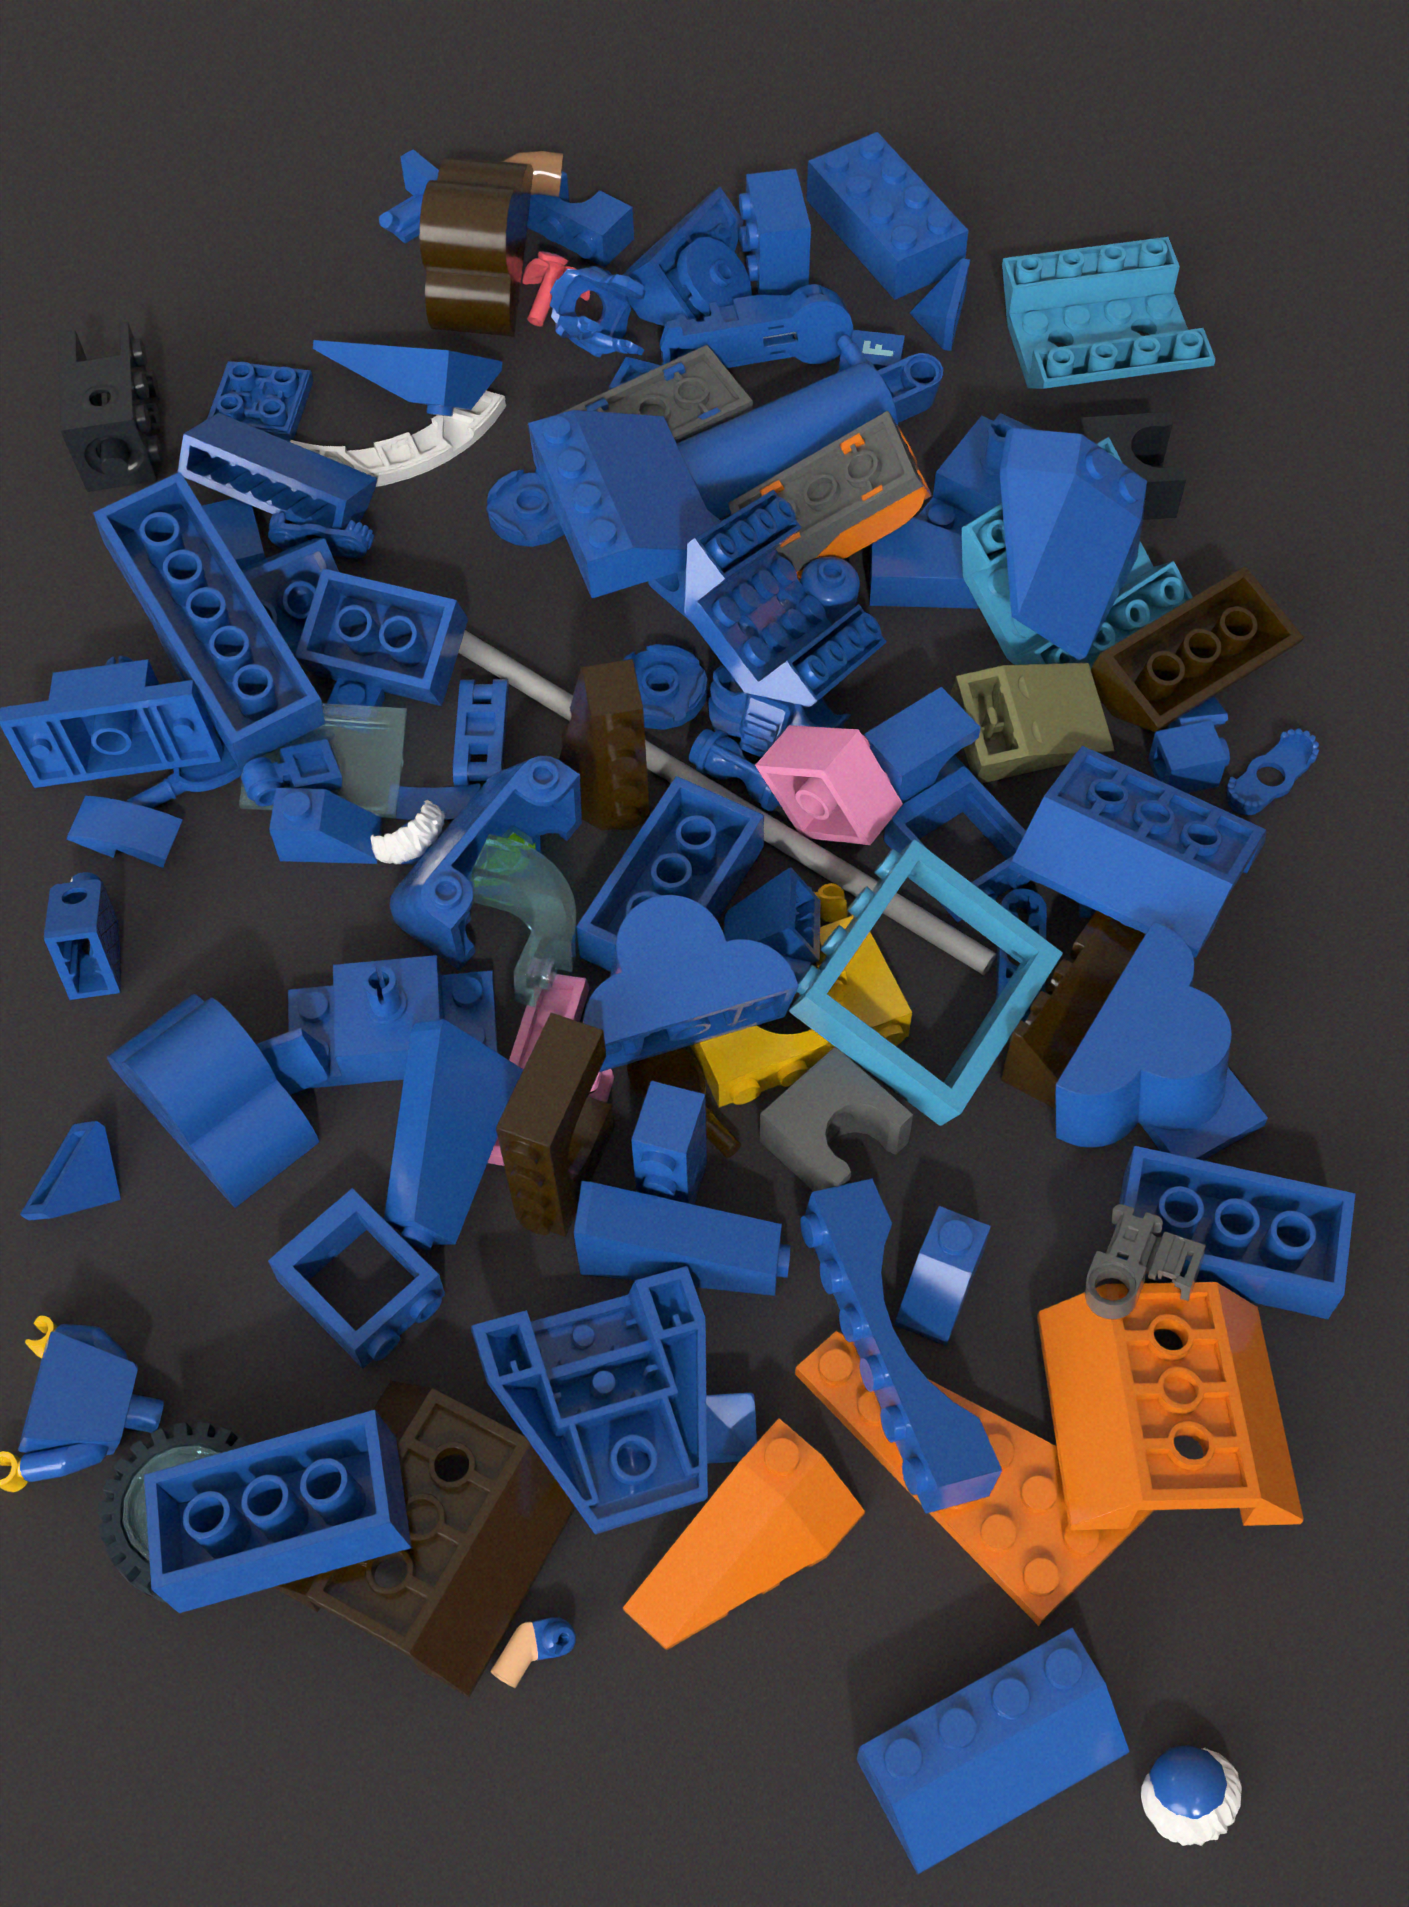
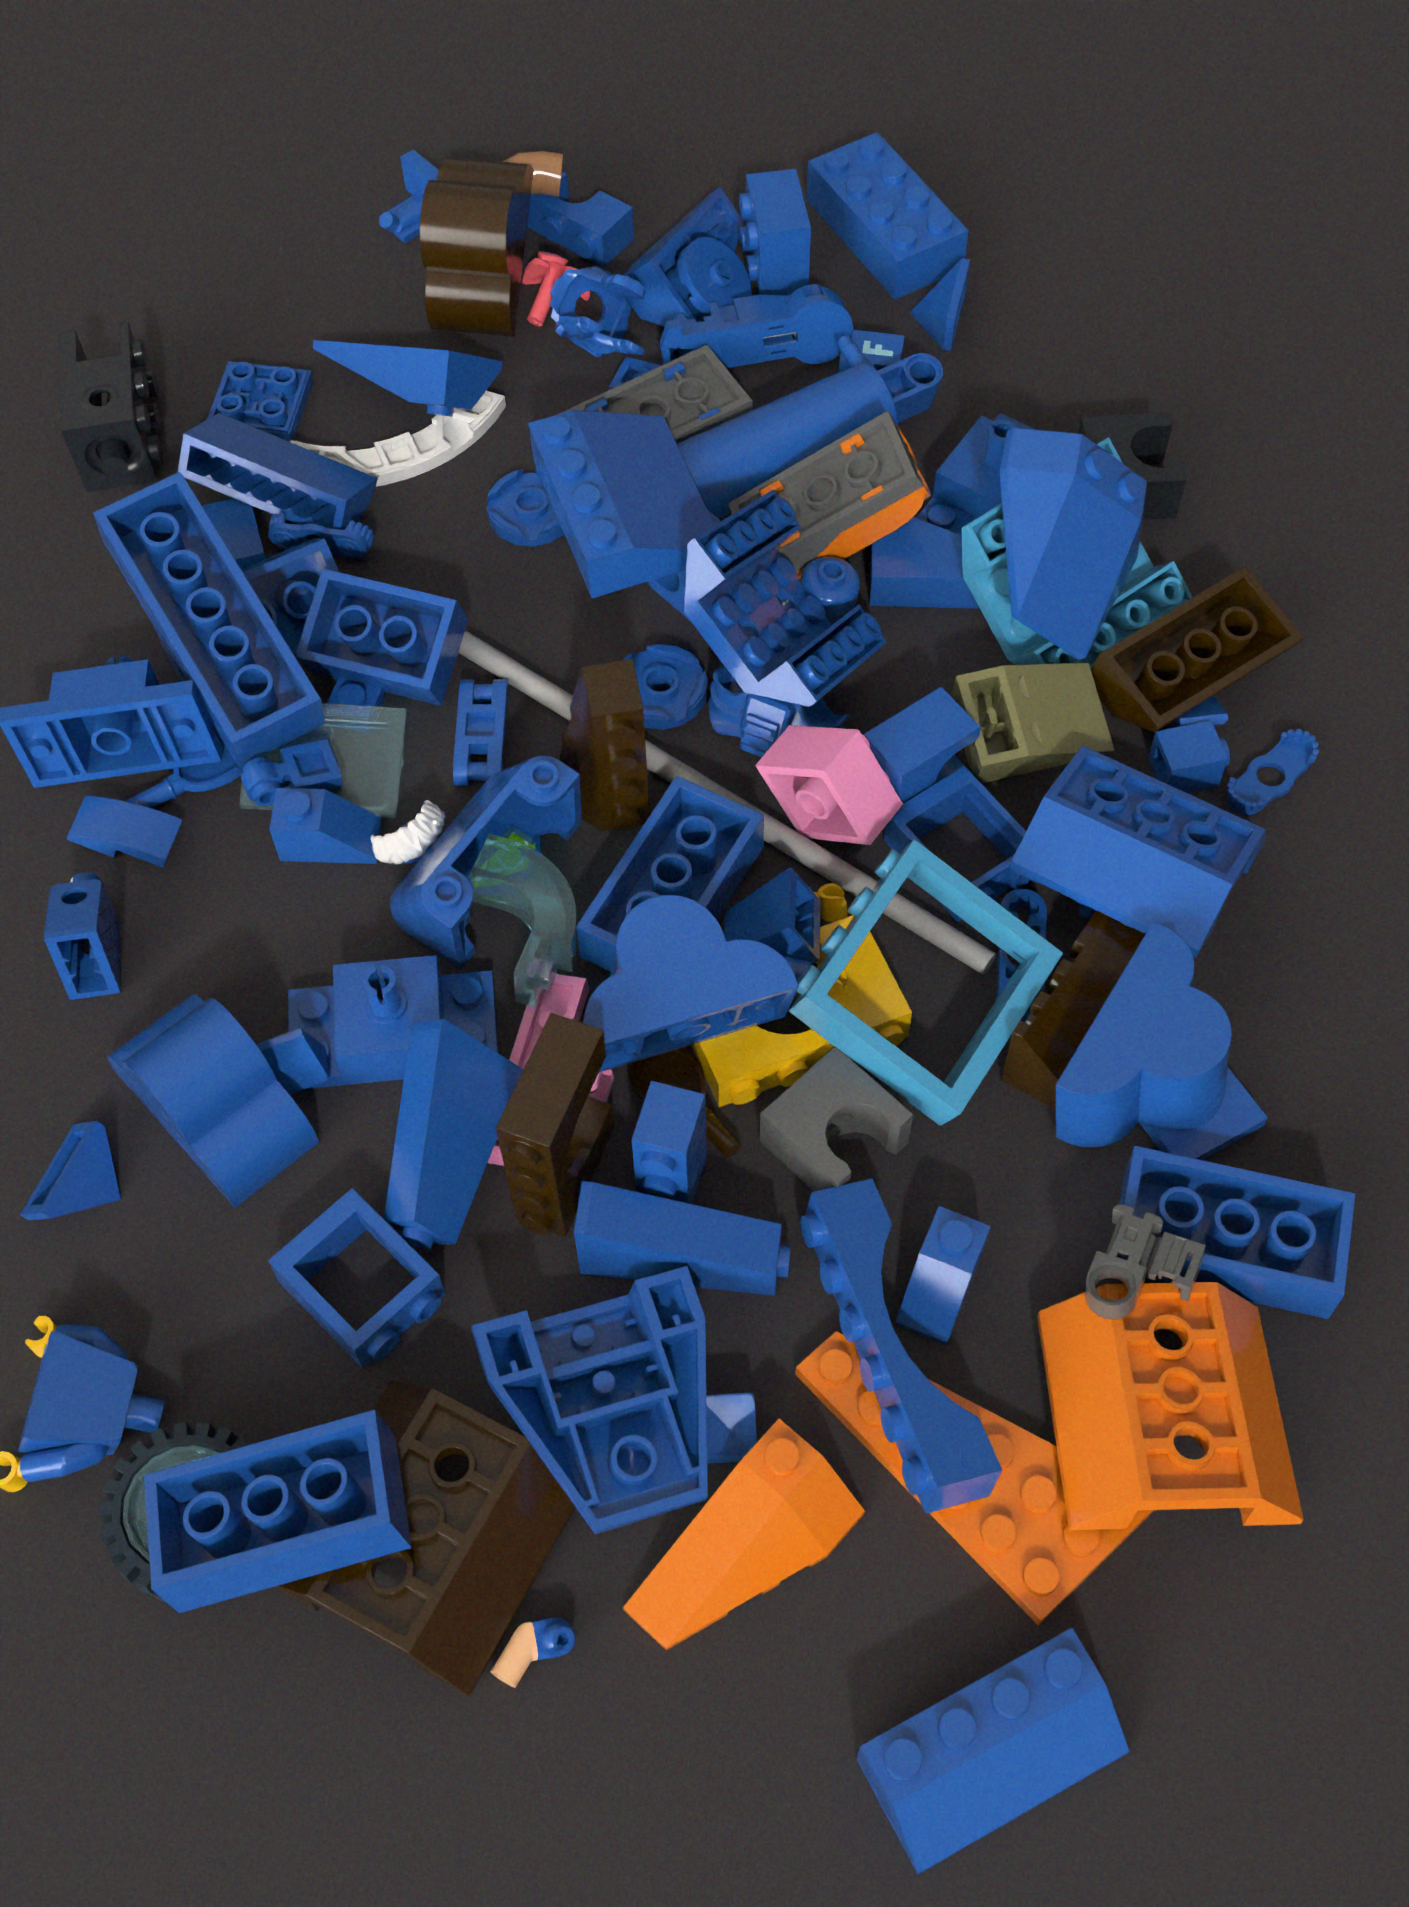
(449, 799): blue sticker -> none
(723, 759): blue piece -> none
(1096, 306): dark azure slope -> none
(1191, 1795): hair -> none

